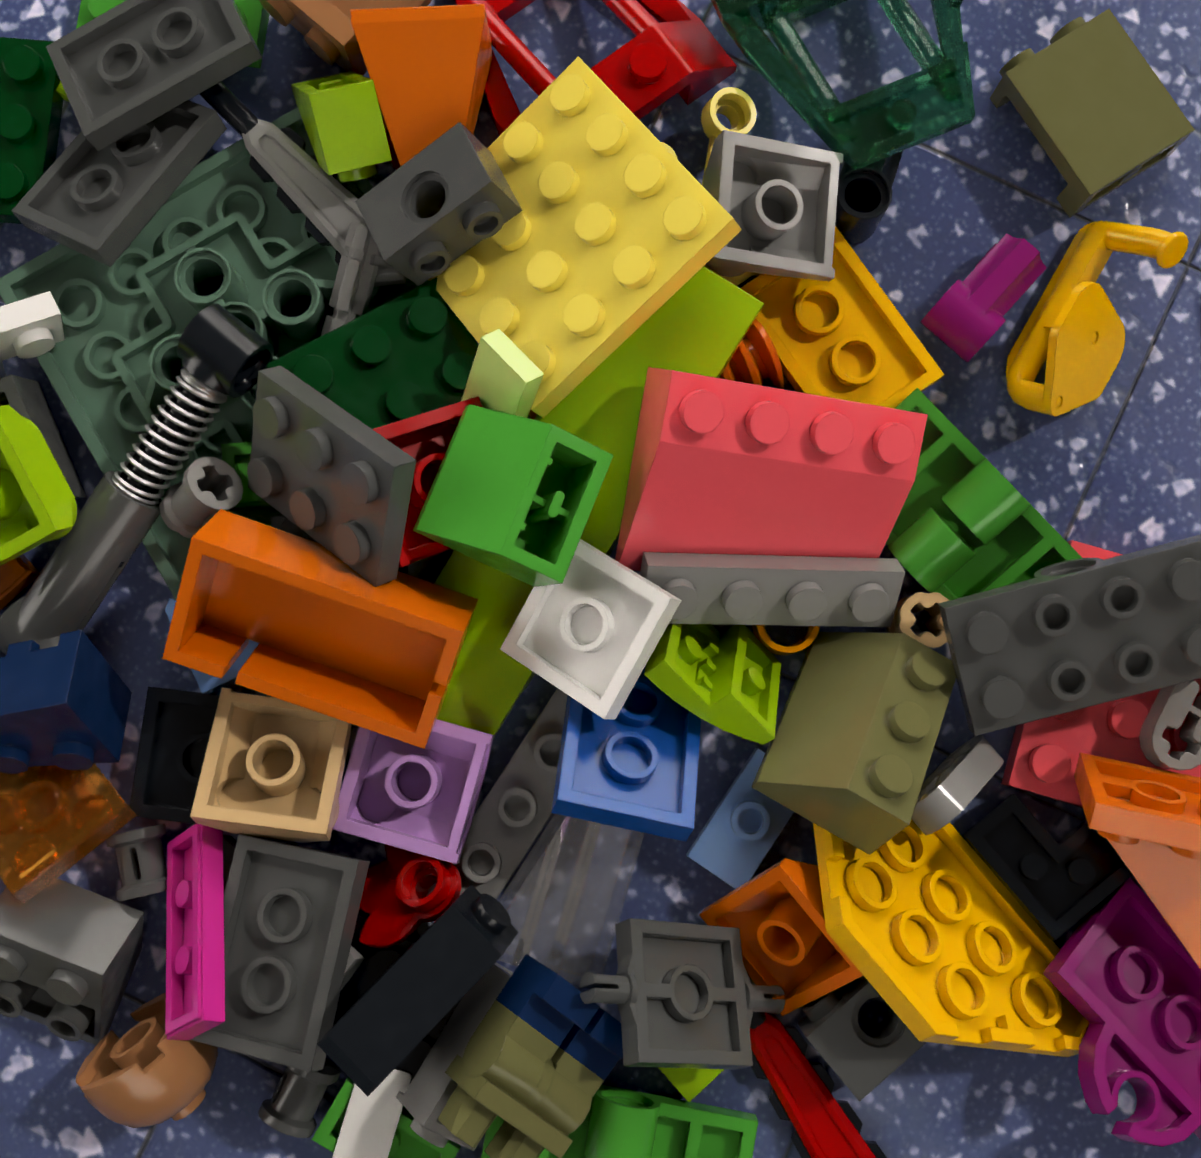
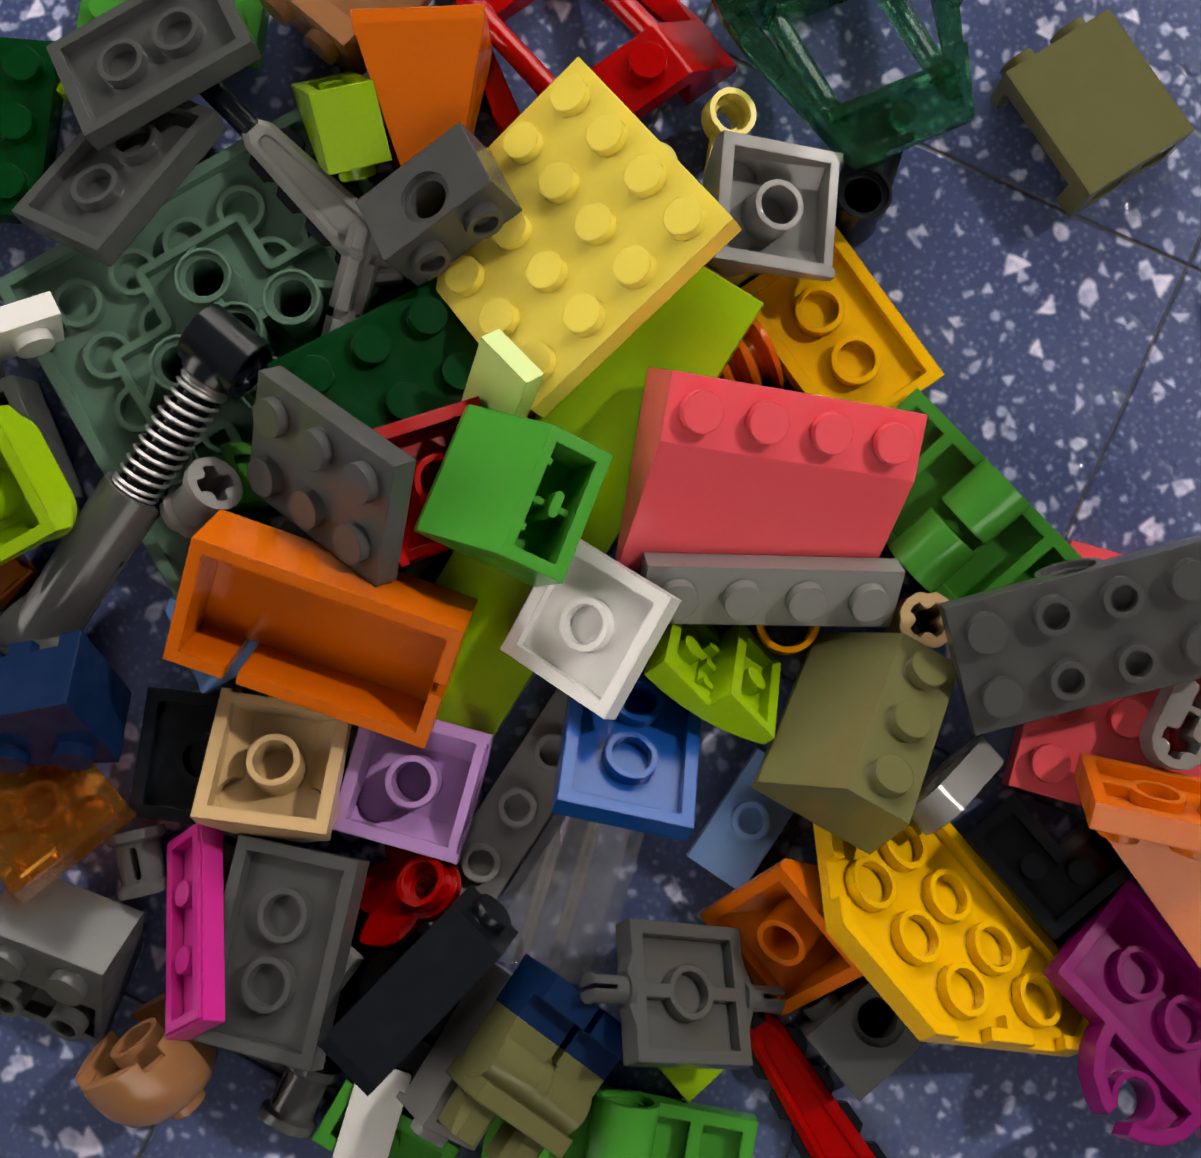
(976, 307): magenta piece -> none
(1076, 321): yellow piece -> none

